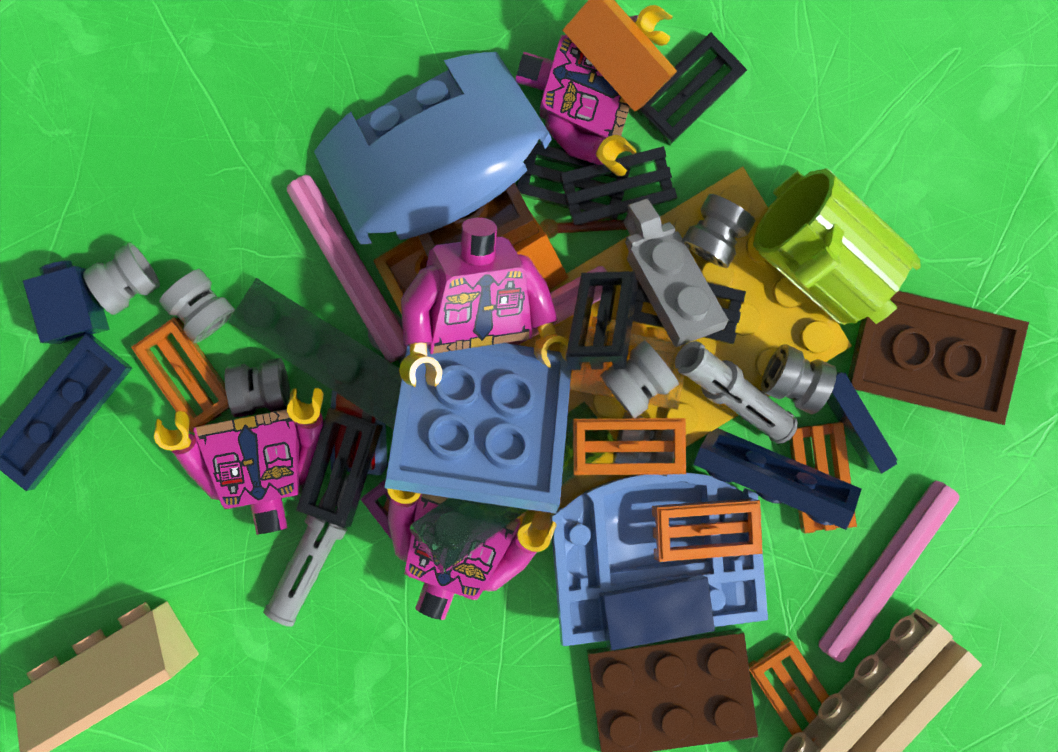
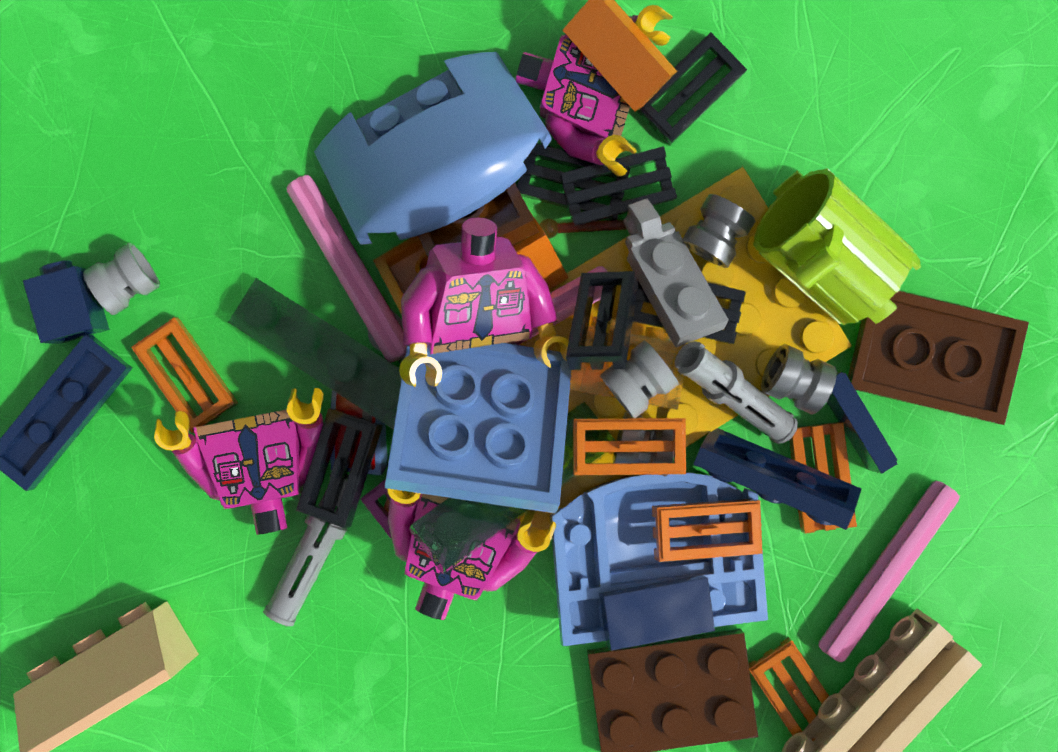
(197, 305): light grey wheel -> none
(257, 387): flat silver wheel -> none

